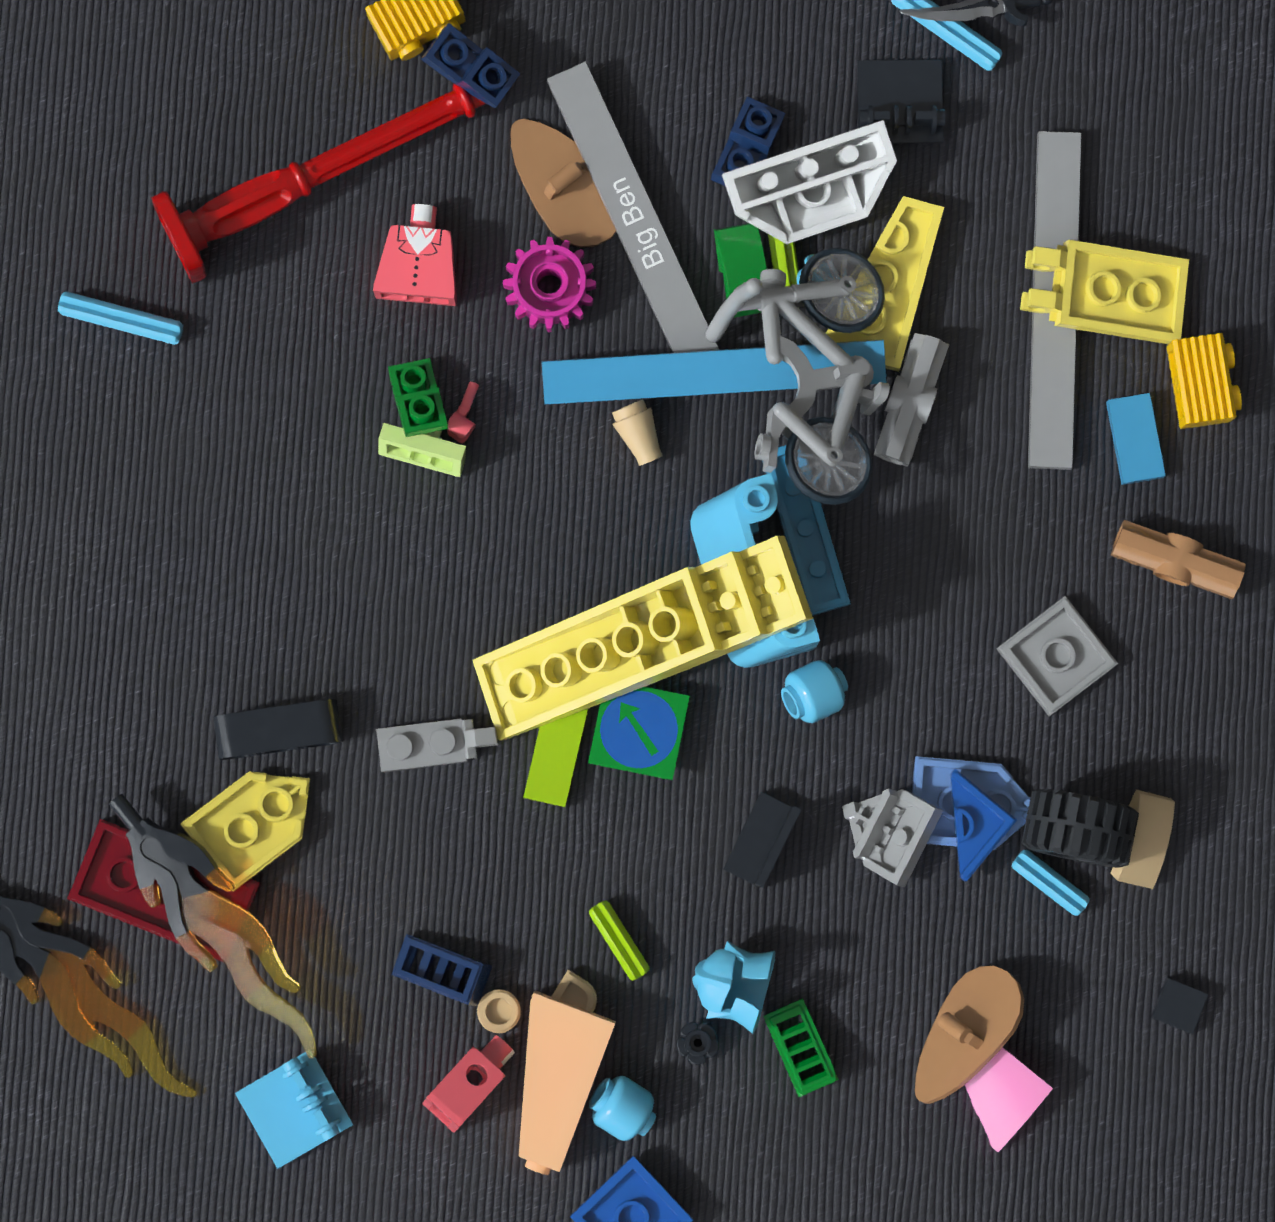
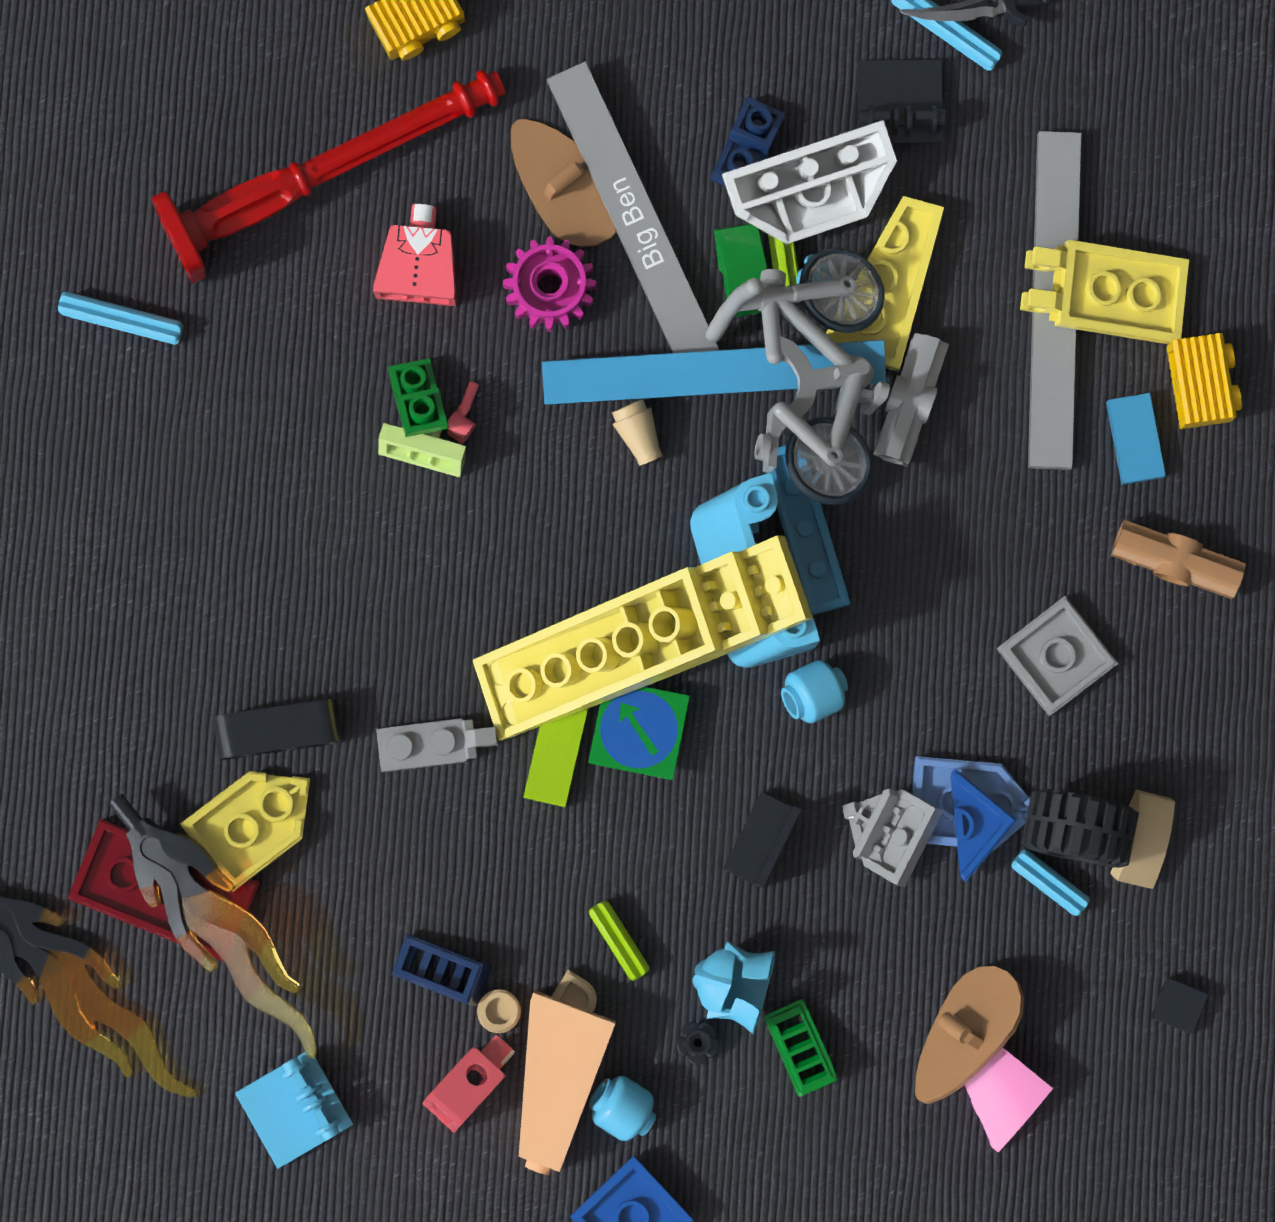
(470, 67): dark blue slope -> none

